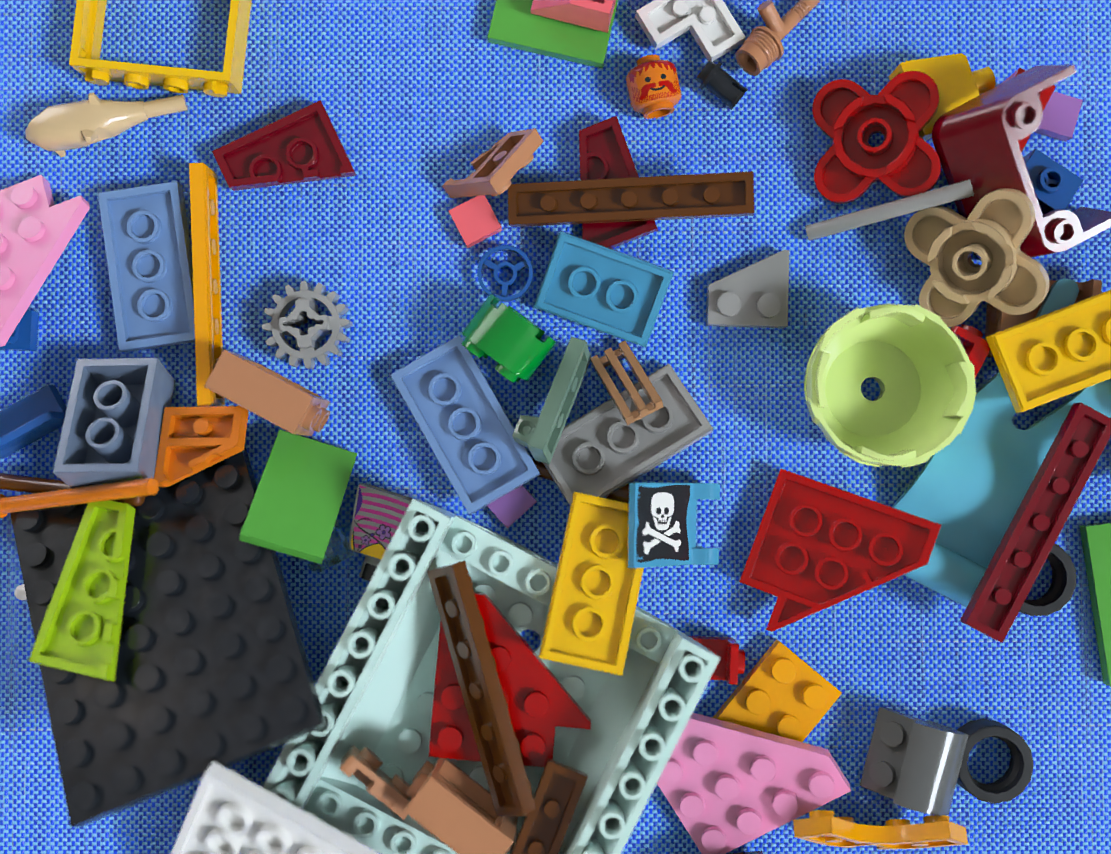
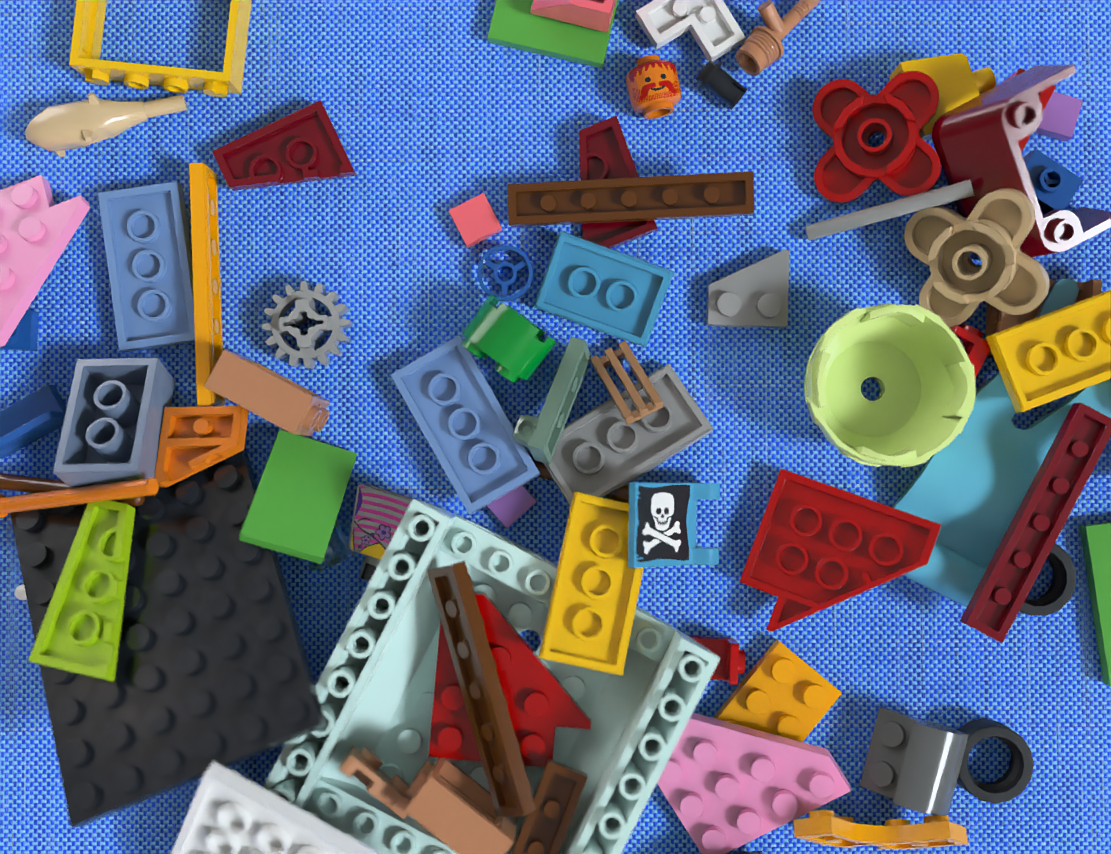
(497, 165): nougat wing -> none

